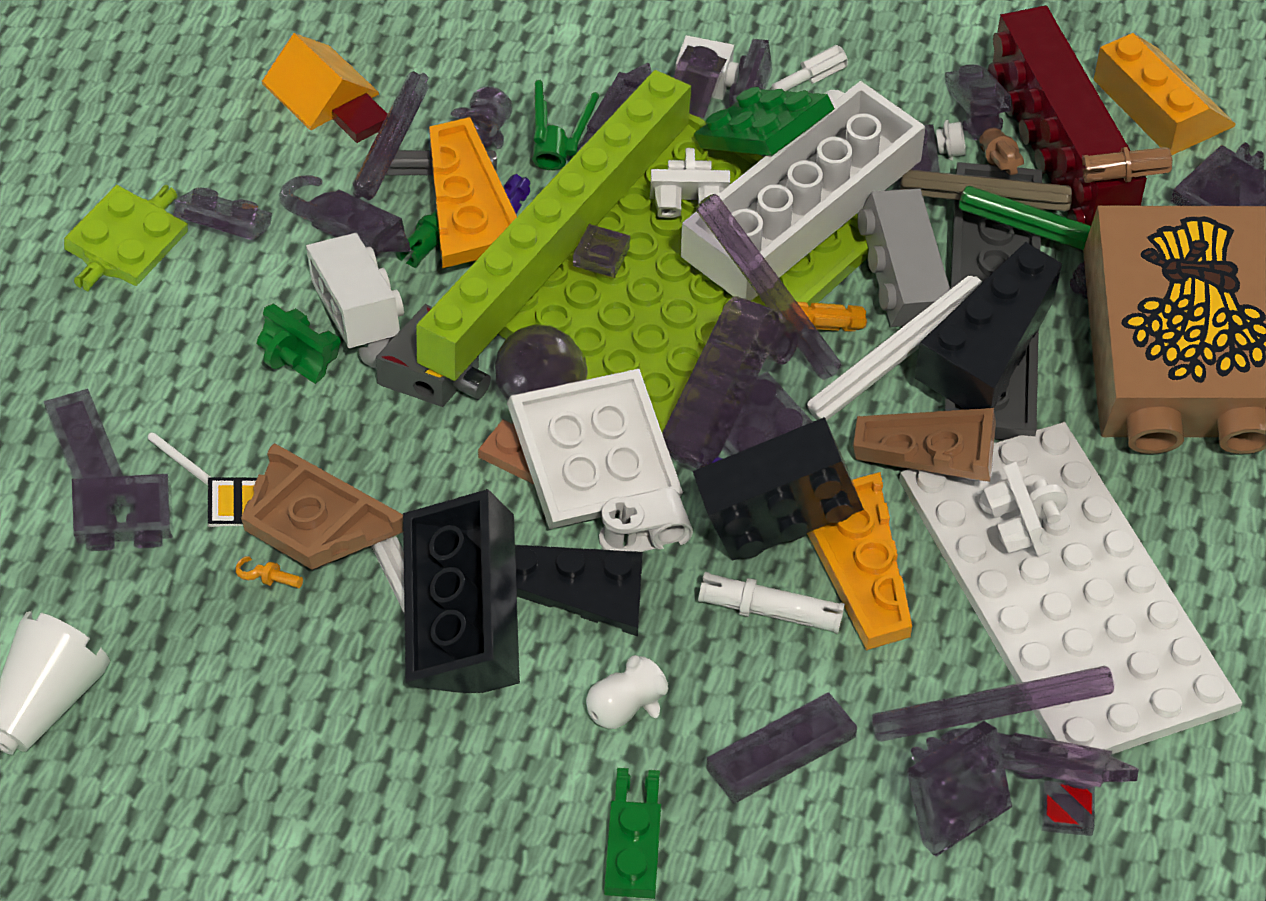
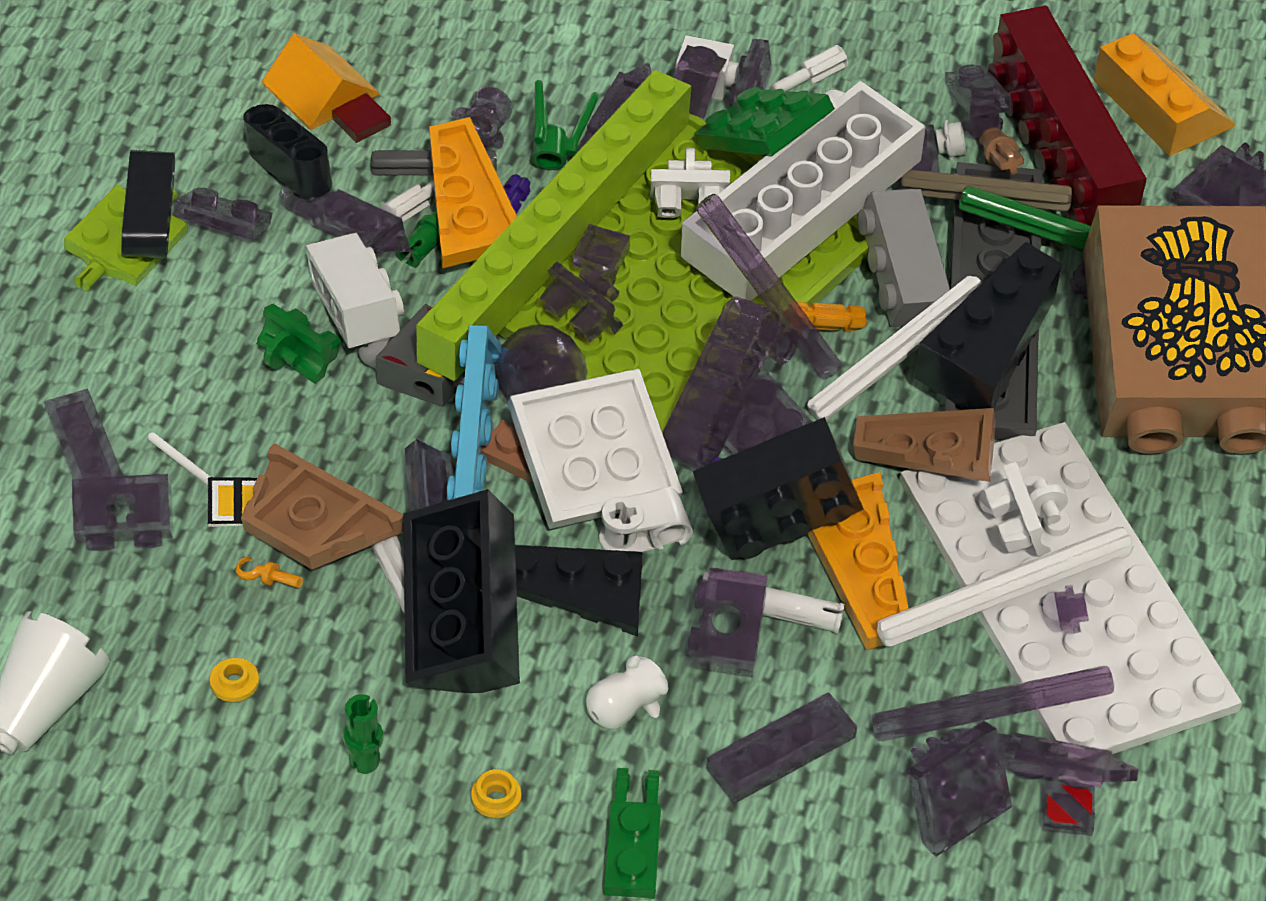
(148, 204): none -> black beam
(237, 689): none -> yellow plate
(288, 150): none -> black beam
(362, 733): none -> green pin
(390, 136): axle -> none
(410, 201): none -> white axle
(426, 474): none -> plate
(471, 399): none -> medium azure wing
(494, 781): none -> yellow plate
(595, 311): none -> hips
(734, 593): none -> clear purple brick
(1003, 586): none -> white axle
(1071, 609): none -> clear purple plate
(1126, 164): medium nougat axle -> none

